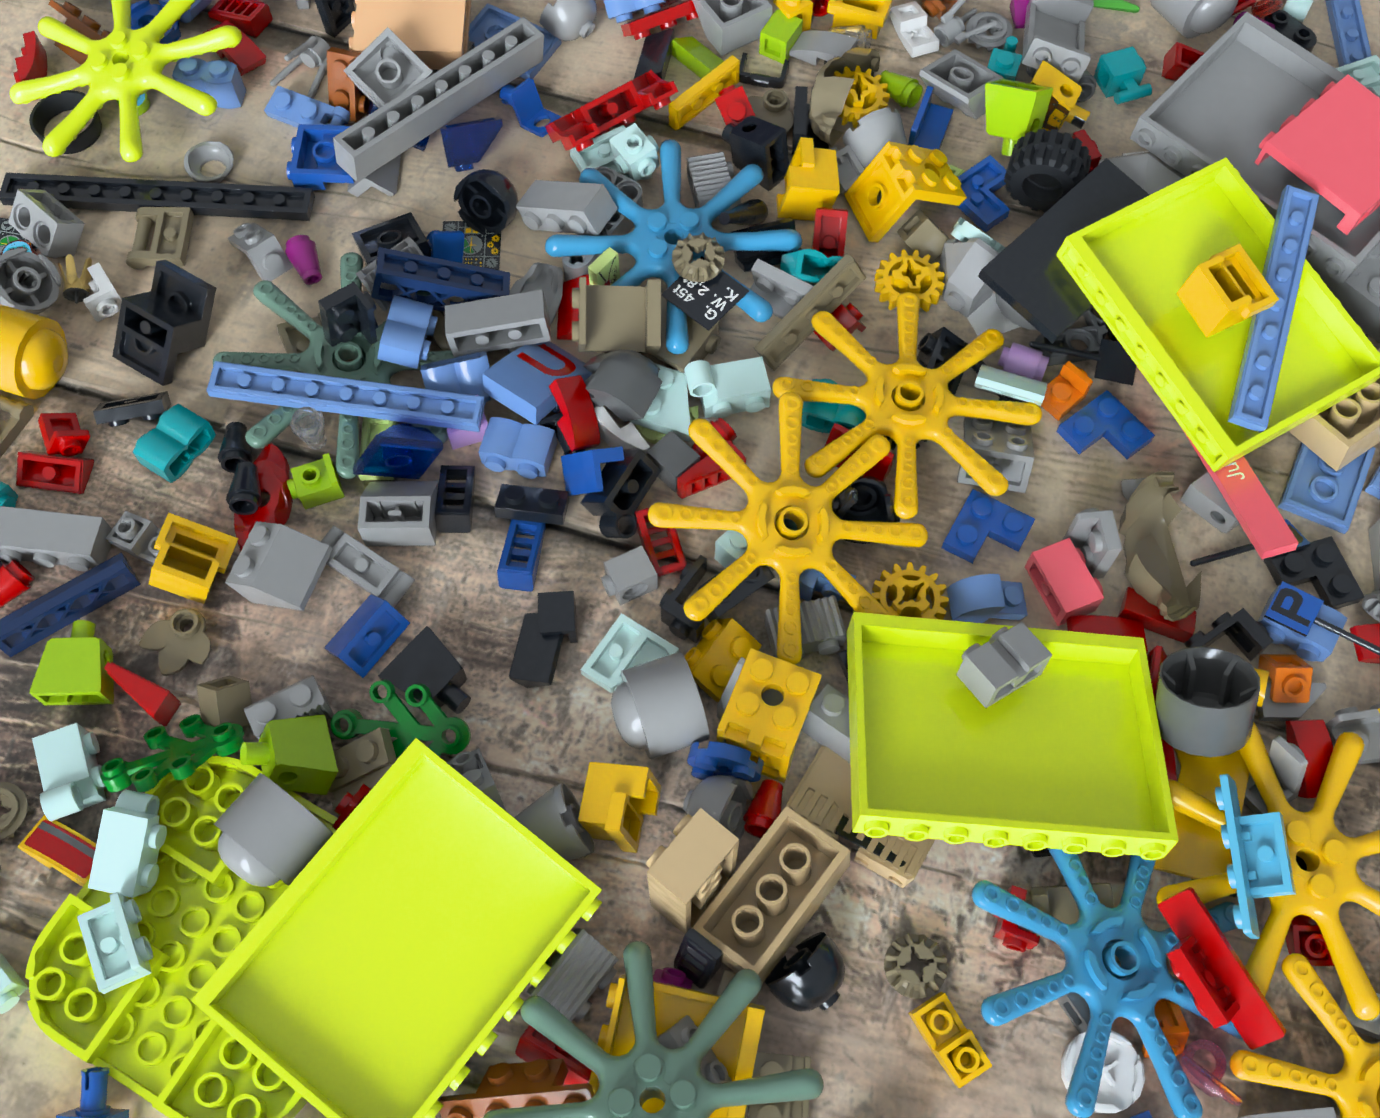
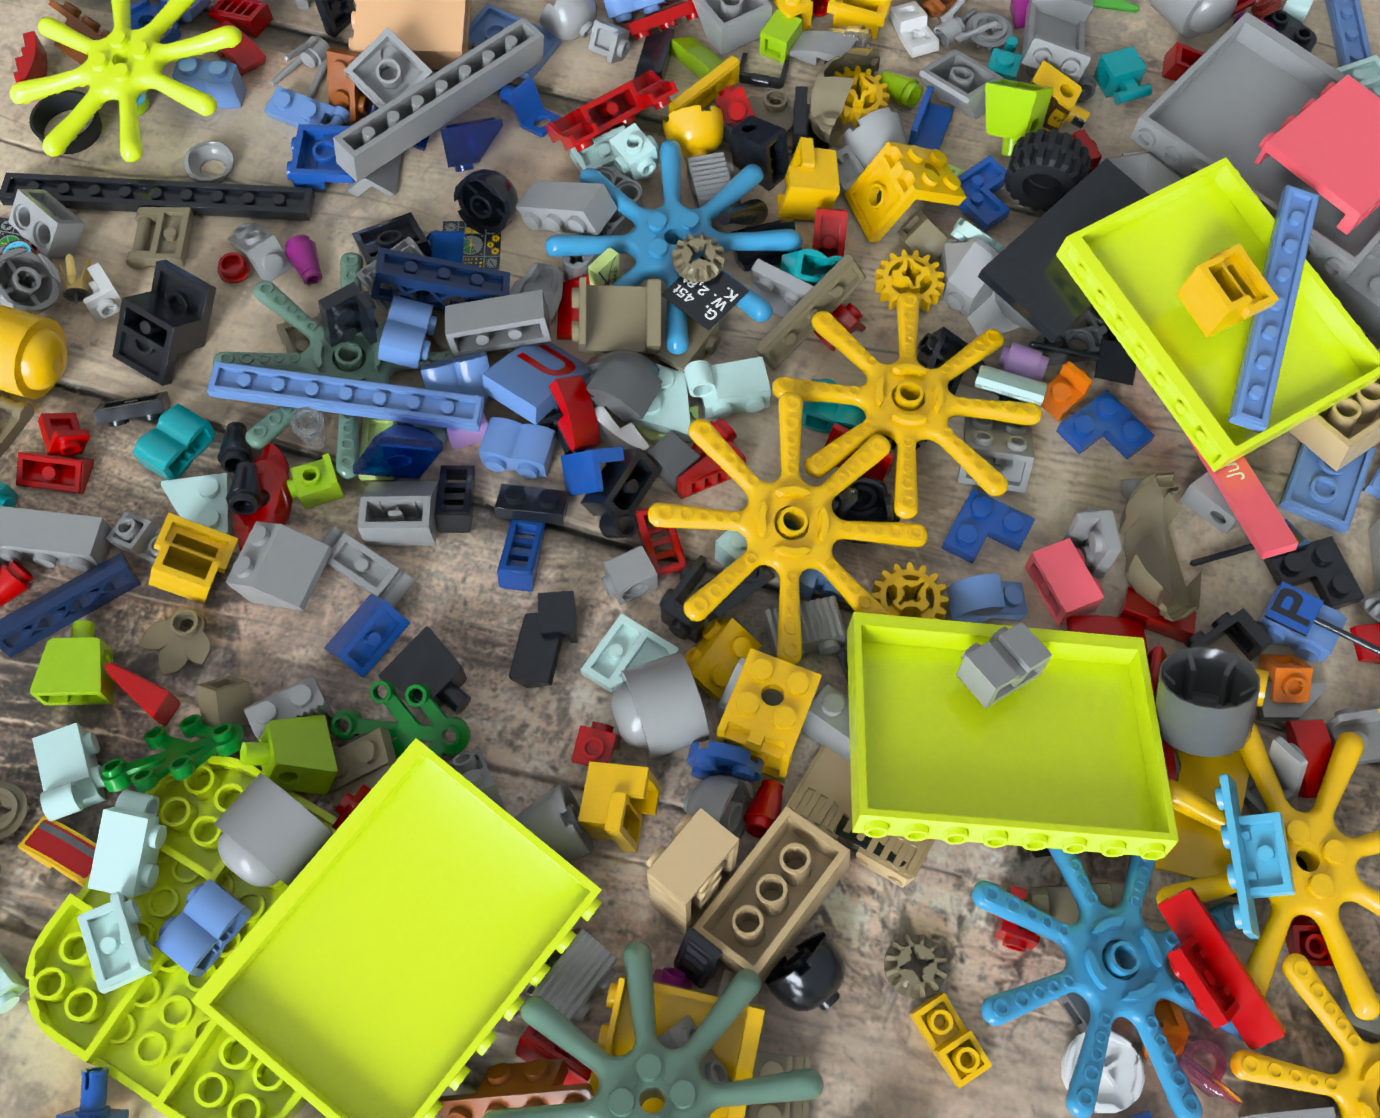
(202, 500): none -> light aqua wing
(203, 928): none -> medium blue brick
(233, 268): none -> red plate
(595, 744): none -> red bracket
(609, 40): none -> light grey bracket
(695, 130): none -> yellow cylinder

